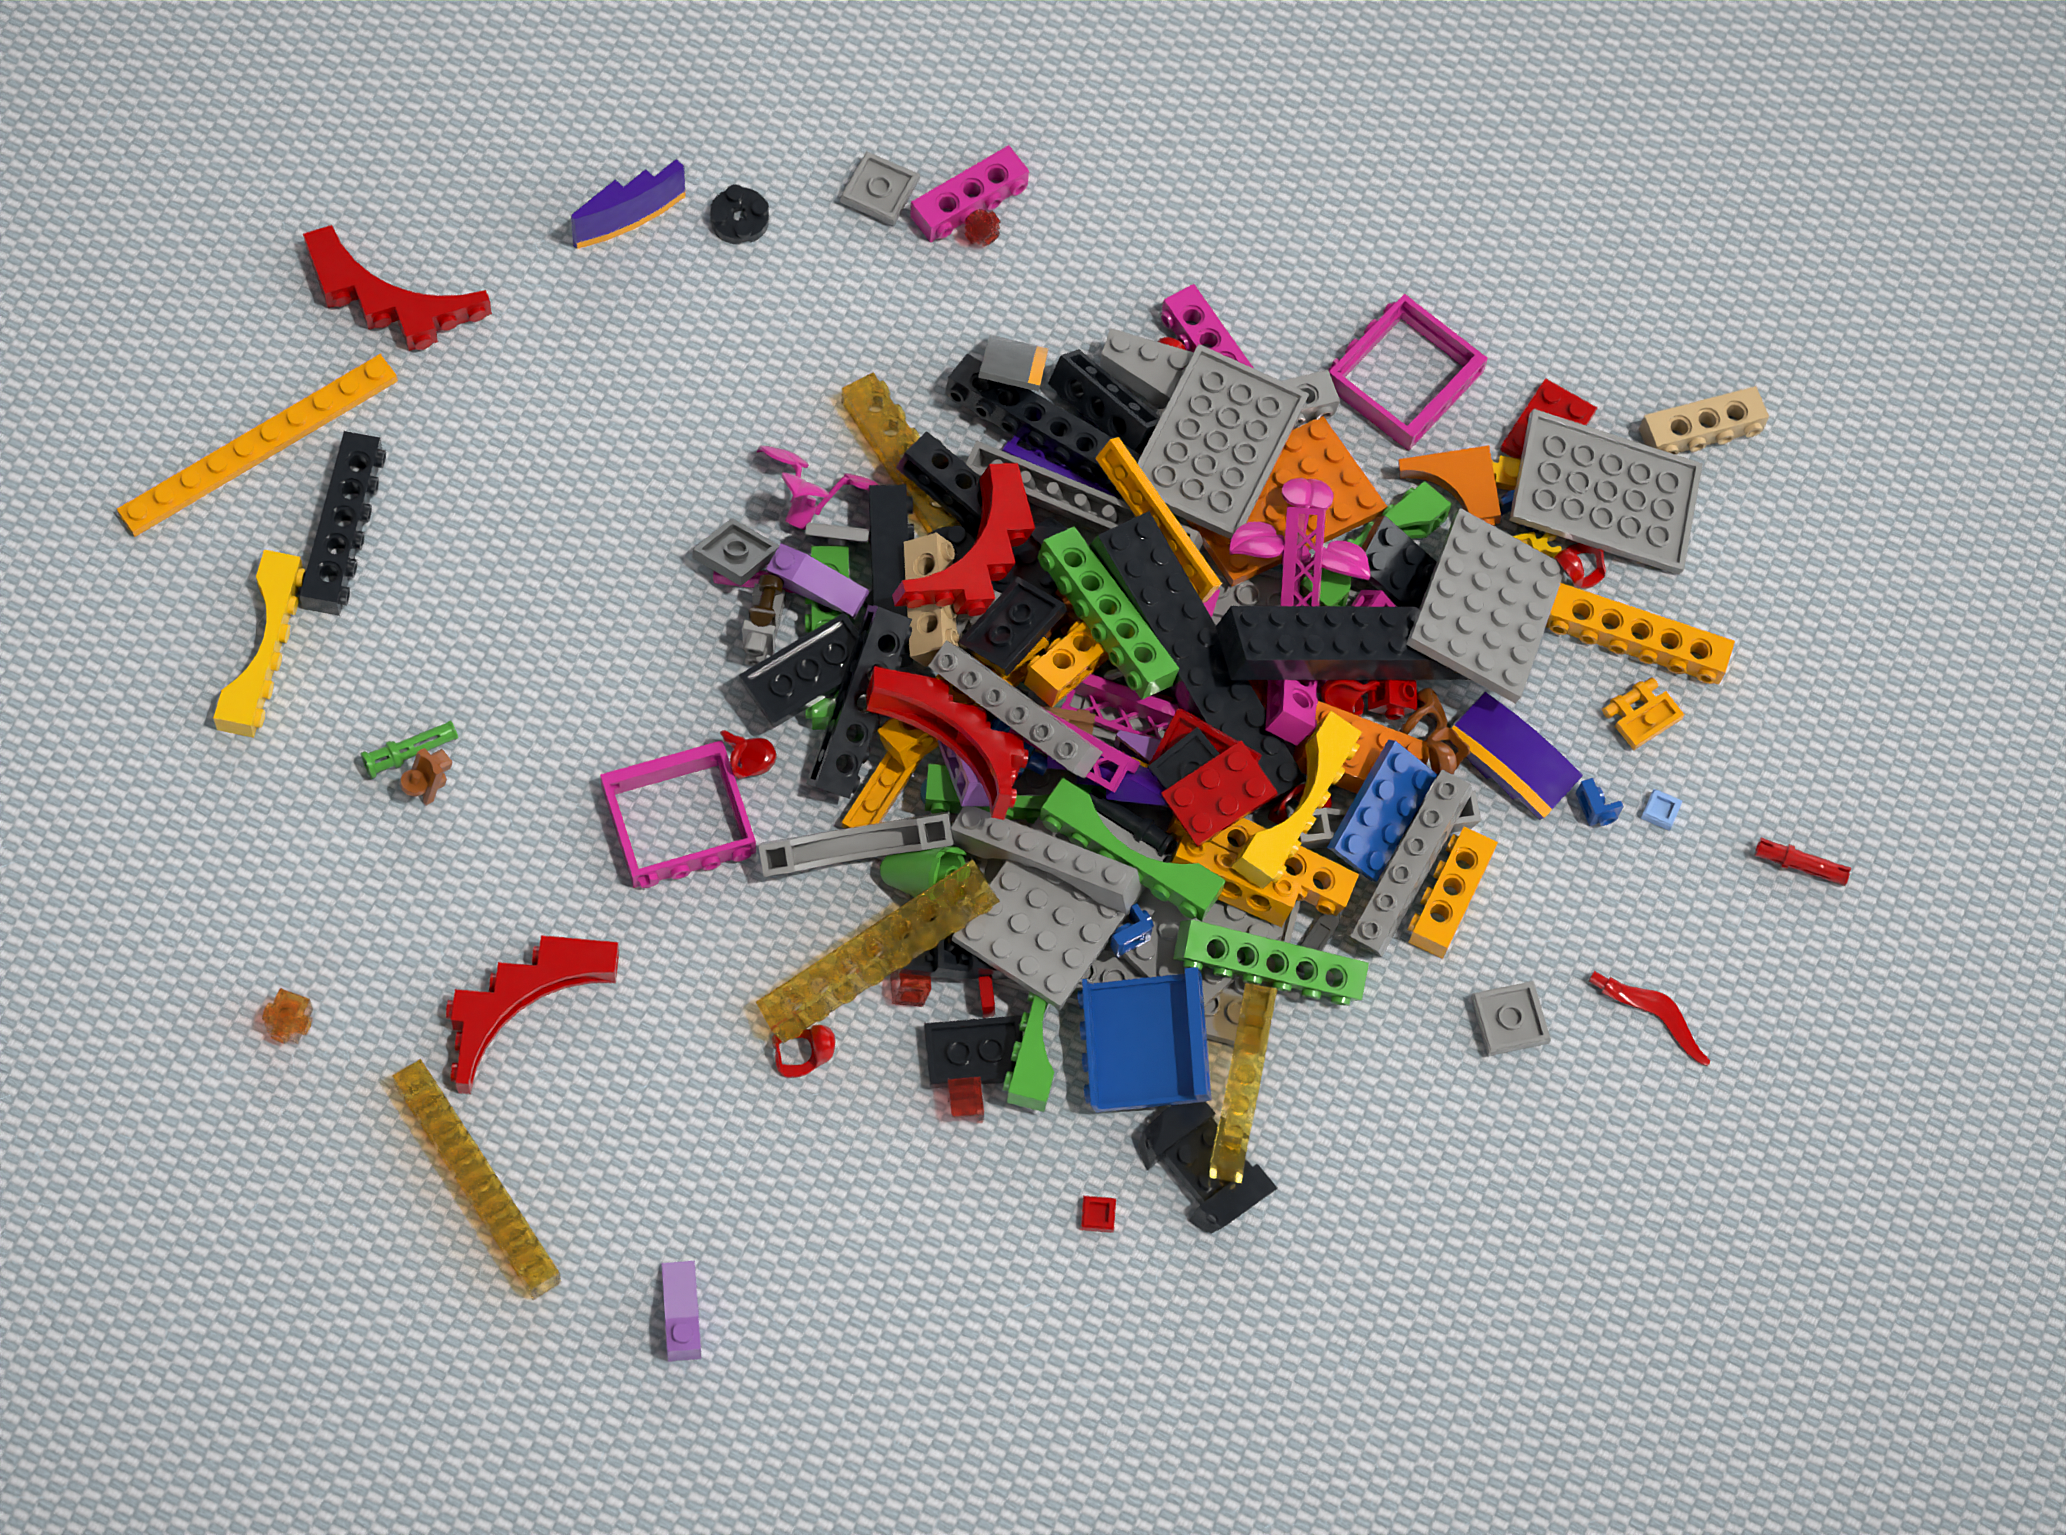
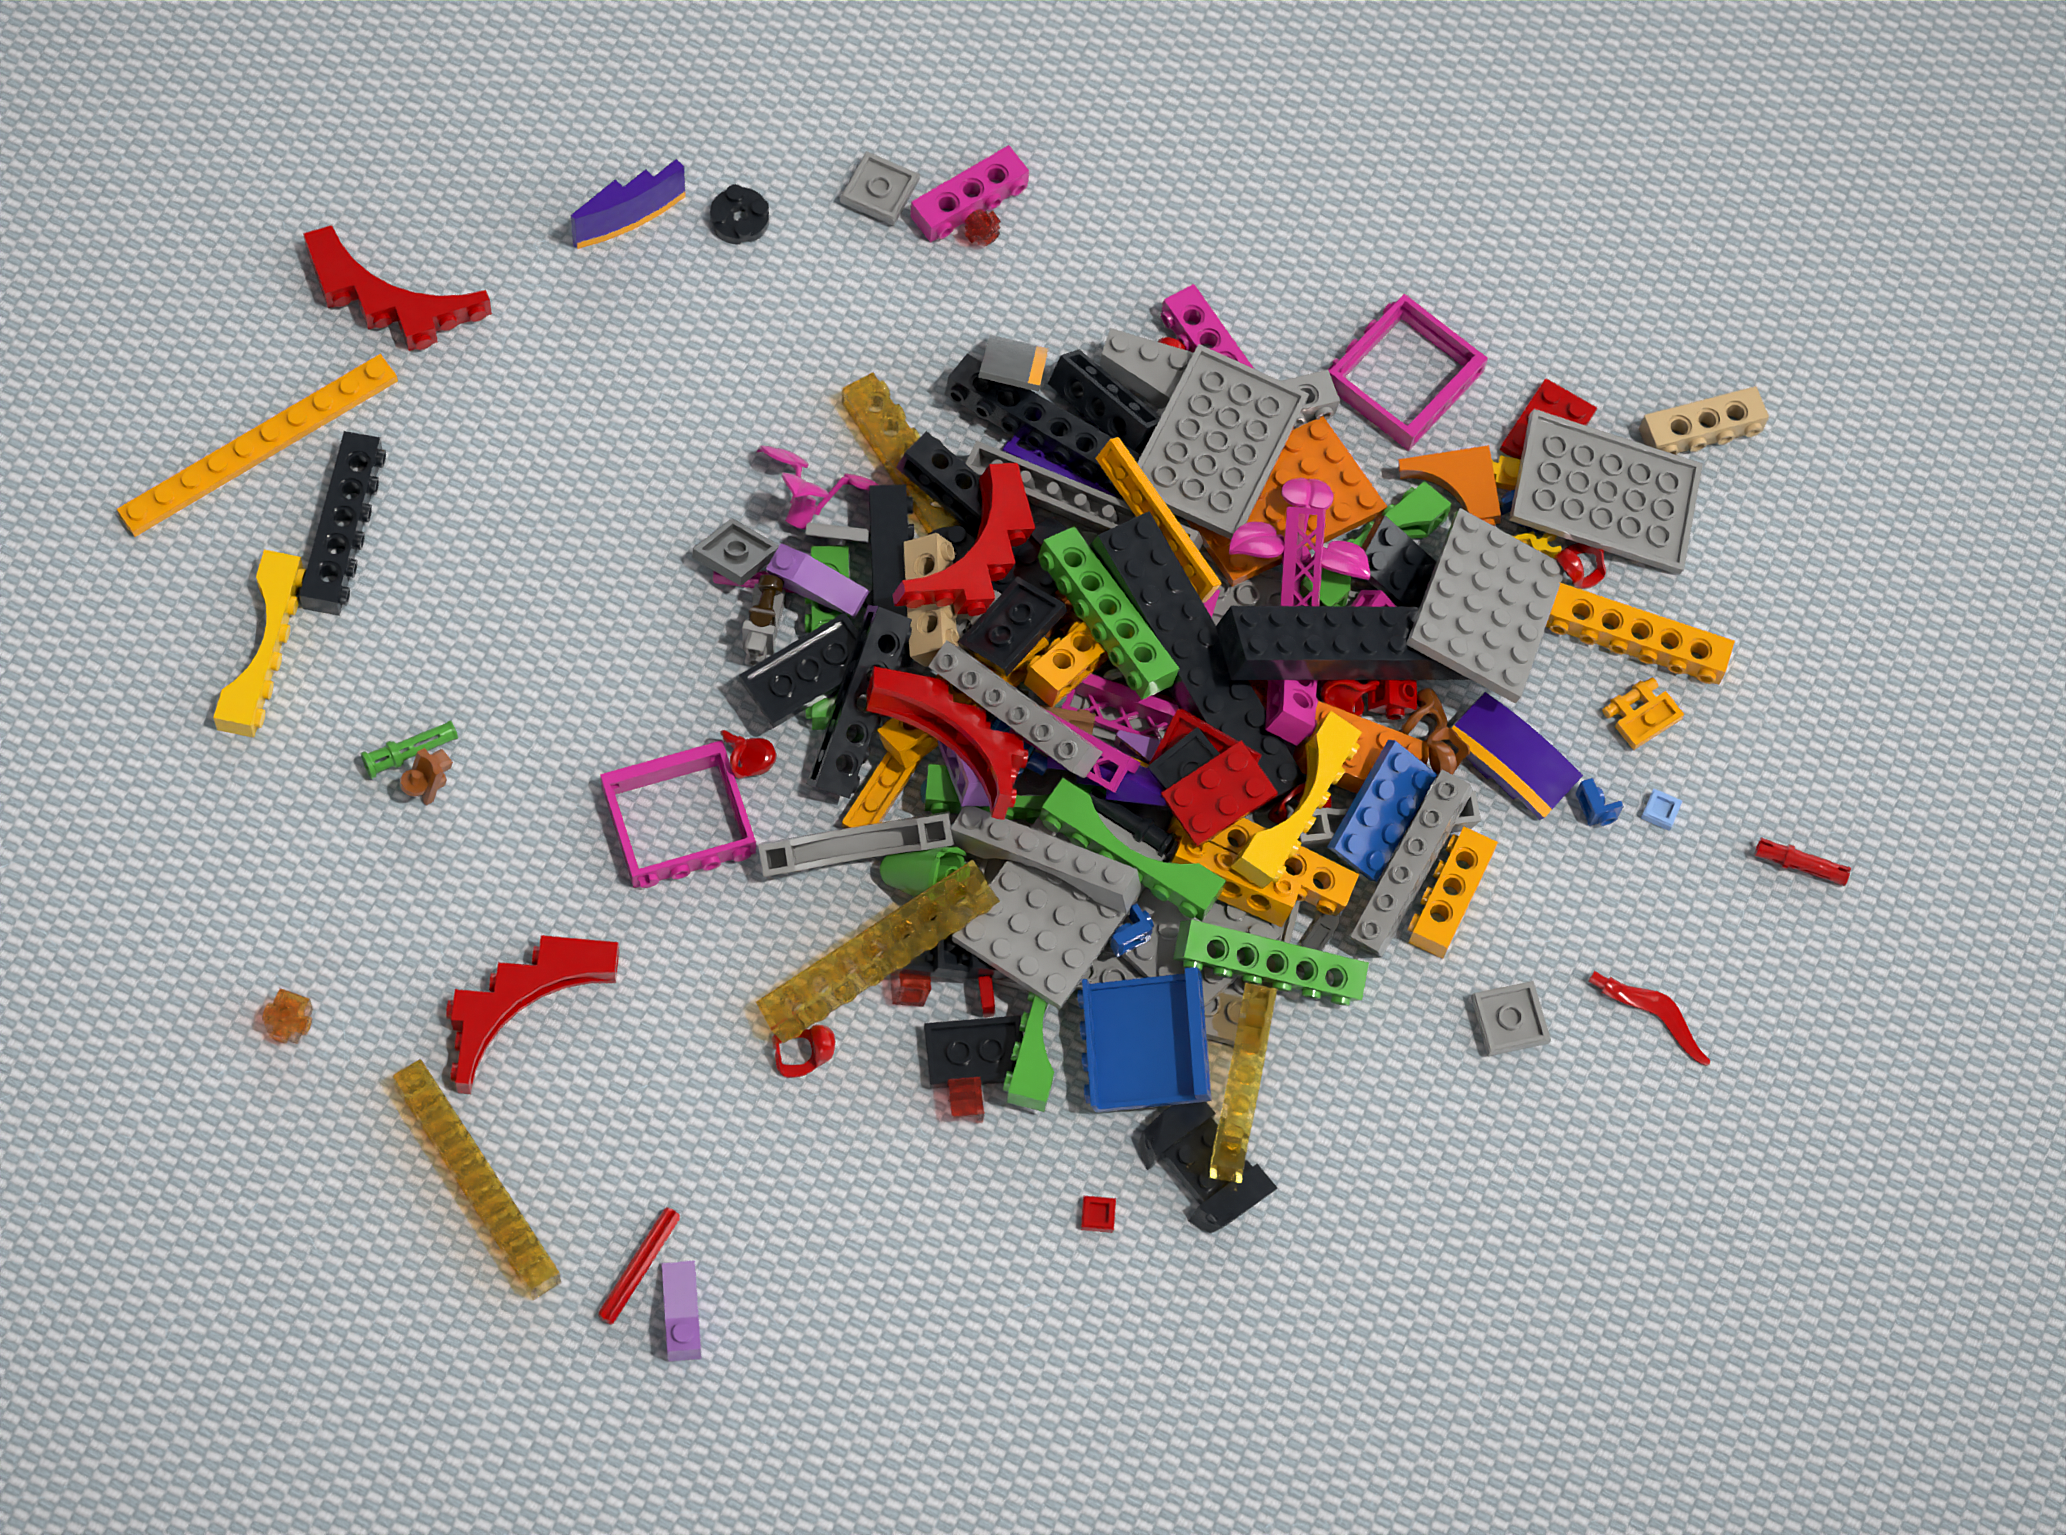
(639, 1265): none -> red axle

